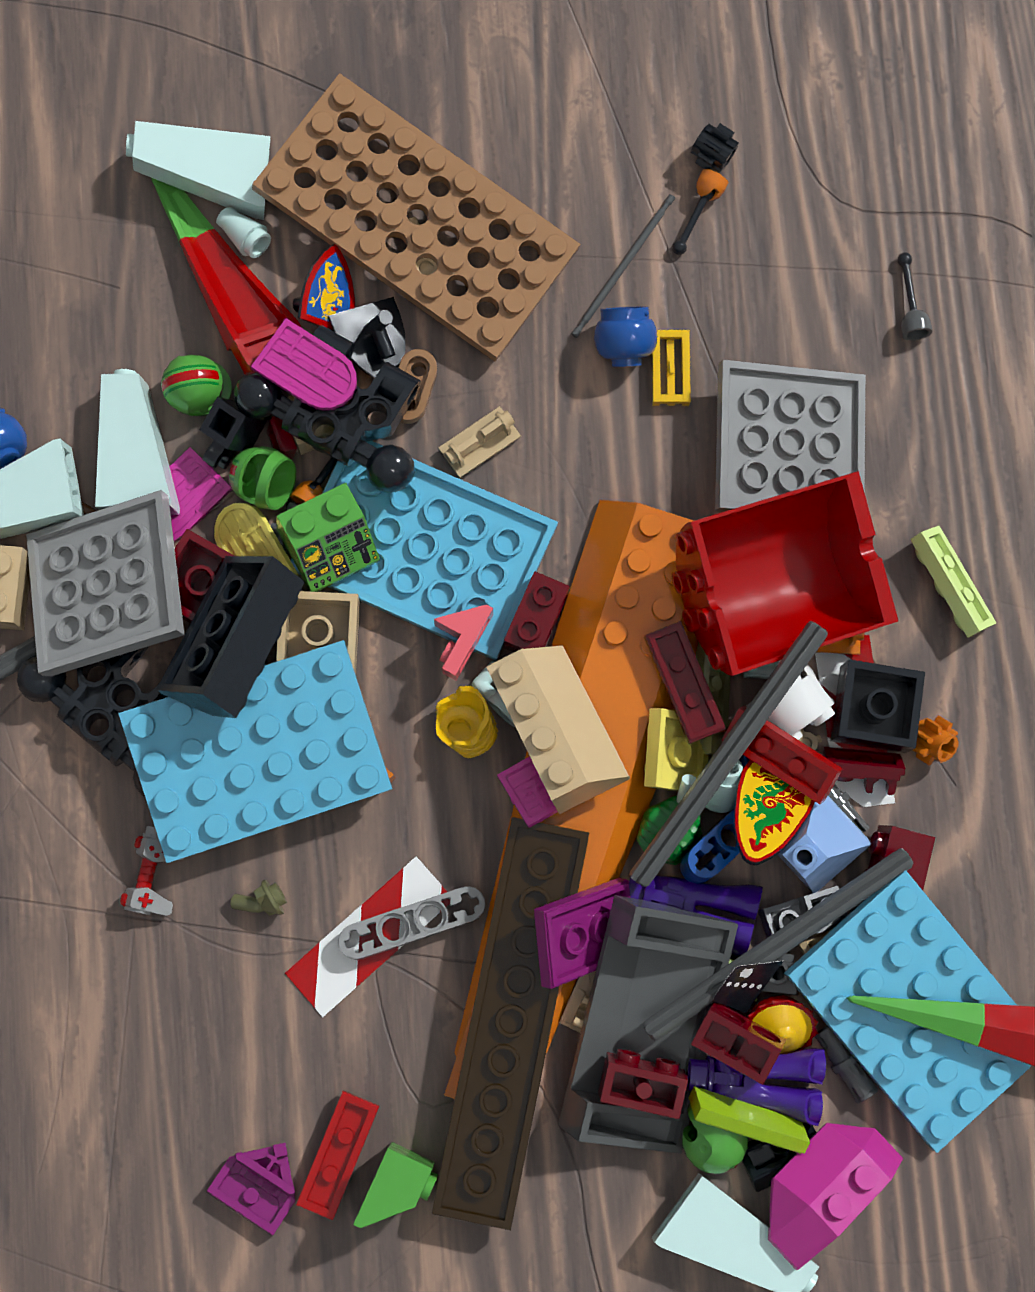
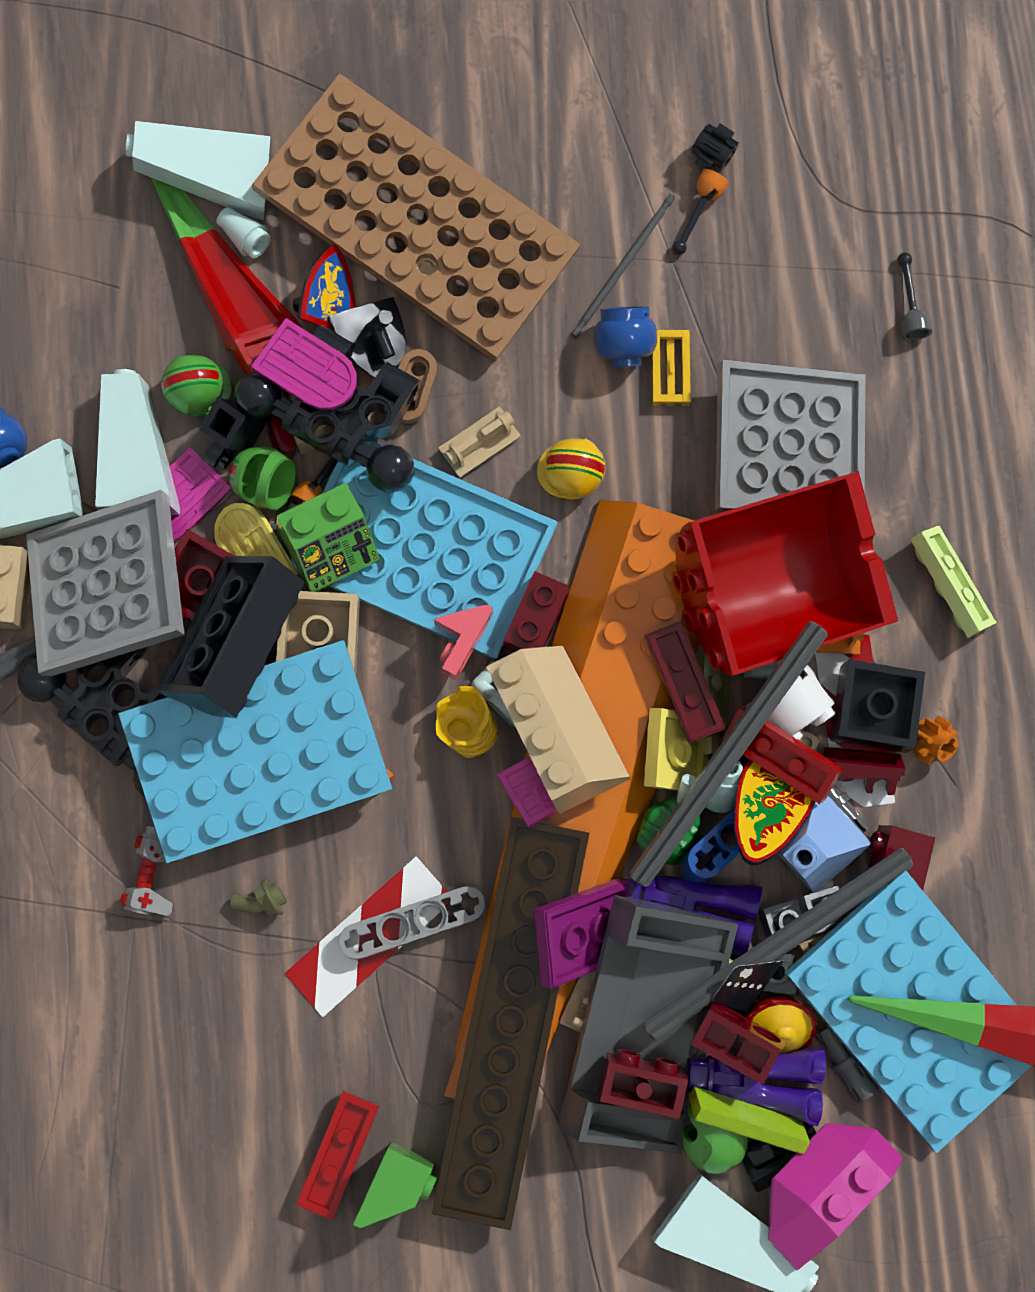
(257, 1186): magenta slope -> none
(572, 468): none -> yellow helmet

